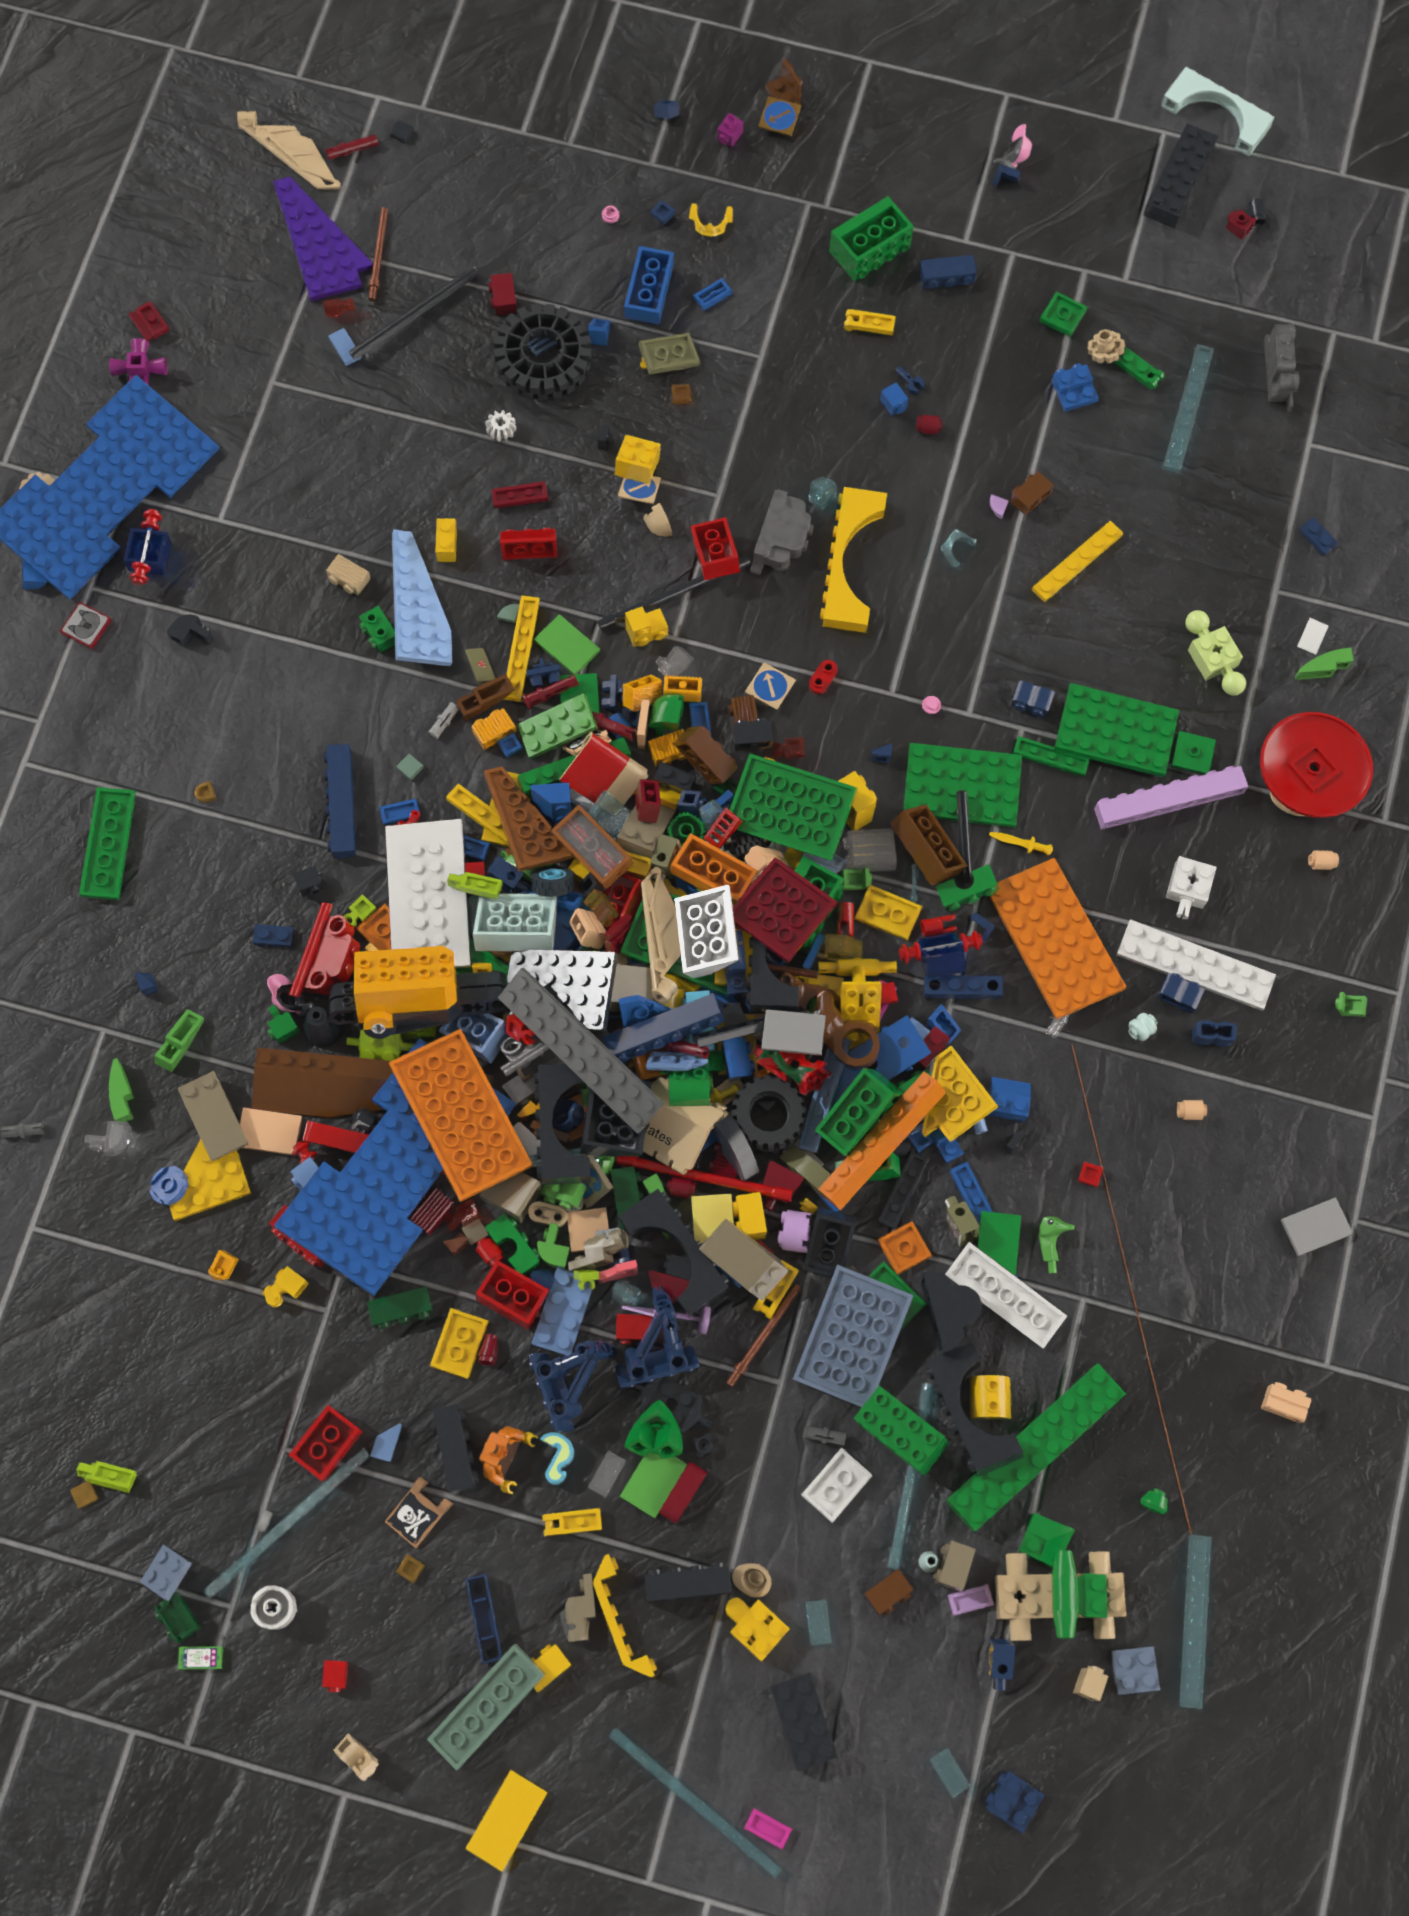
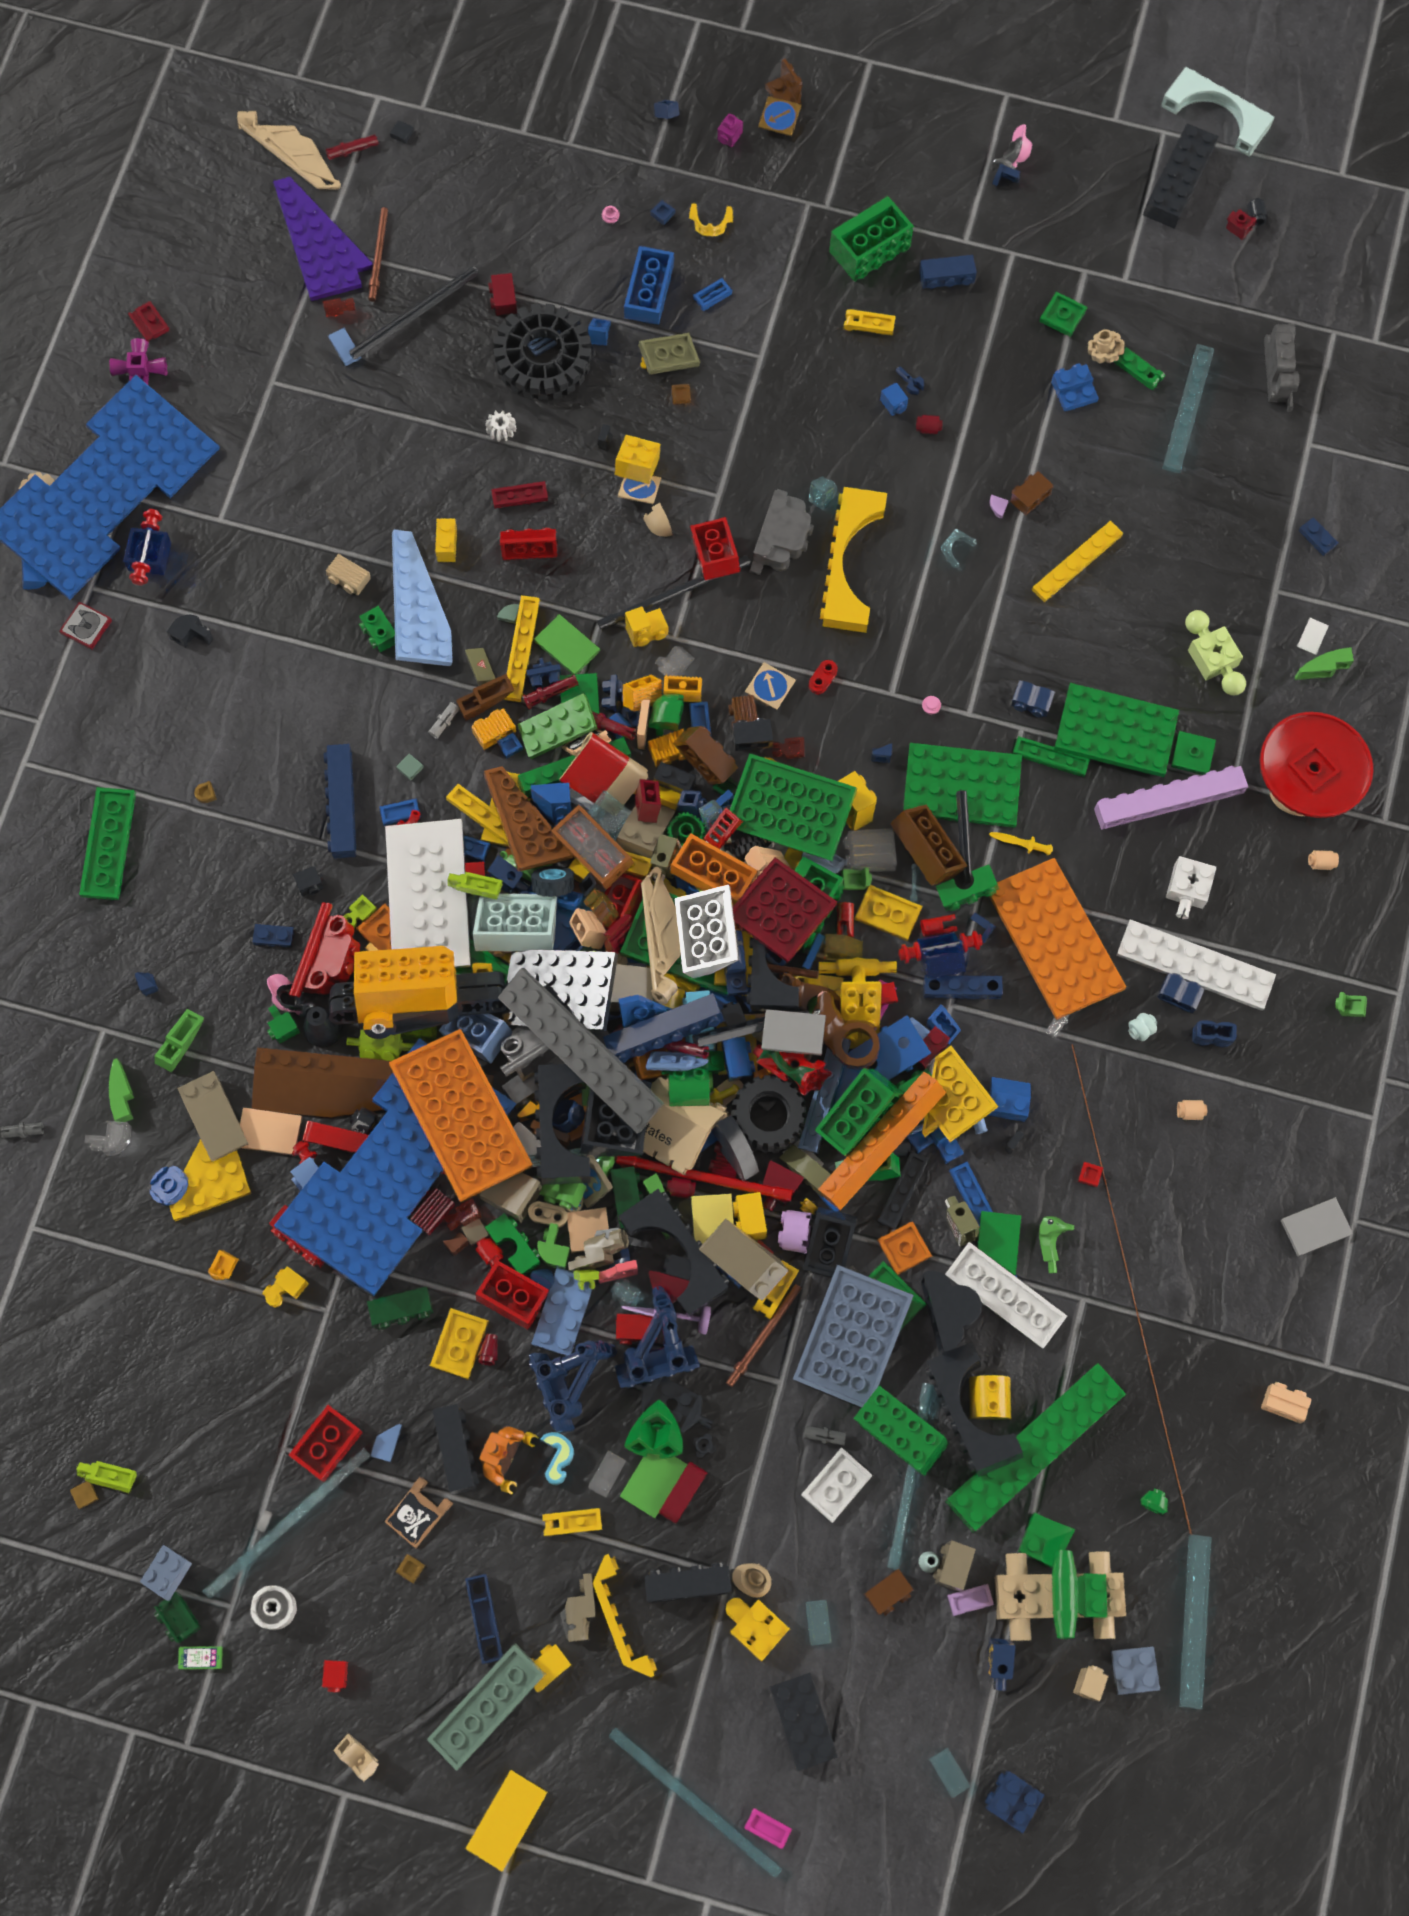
(518, 1030): red plate -> none

